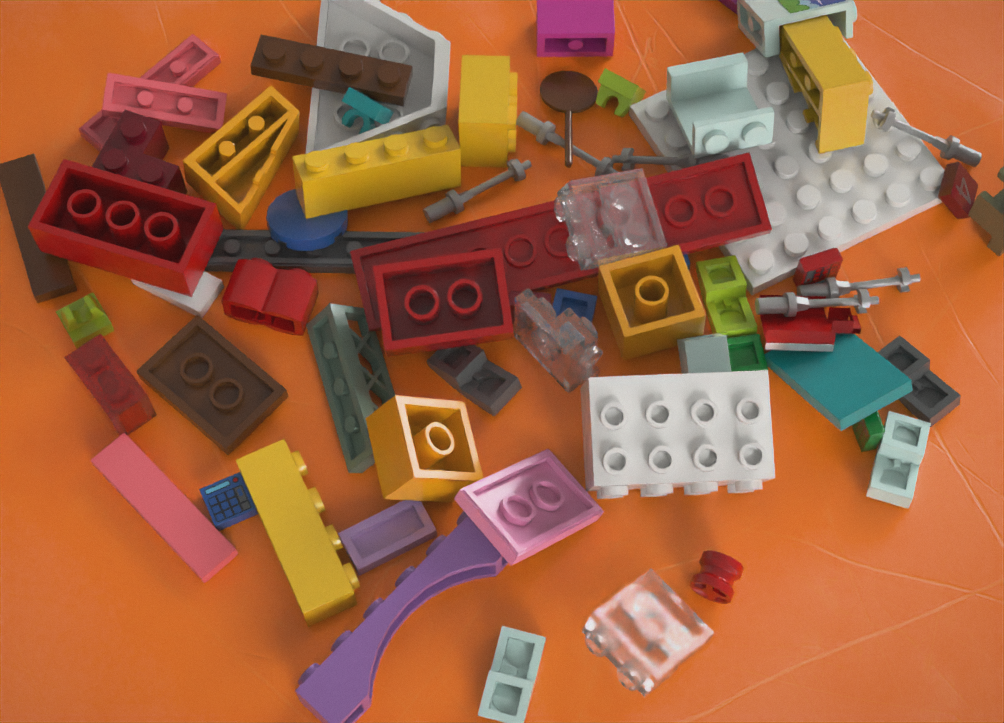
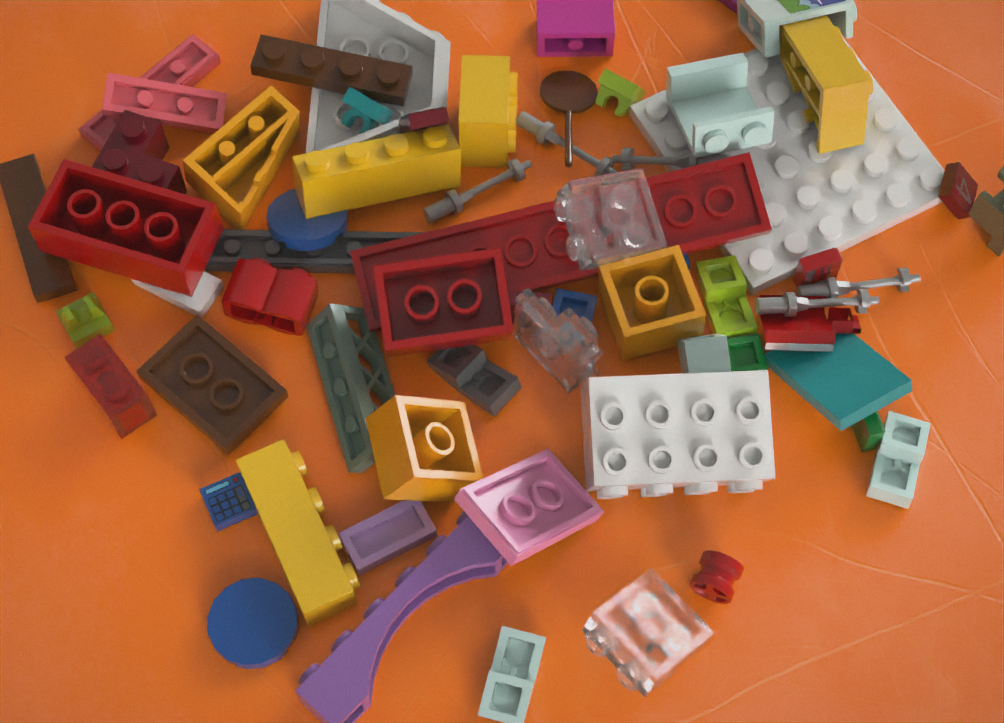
(164, 507): coral tile -> none
(252, 623): none -> blue tile
(423, 119): none -> dark red tile
(930, 395): dark grey slope -> none
(949, 147): light grey piece -> none

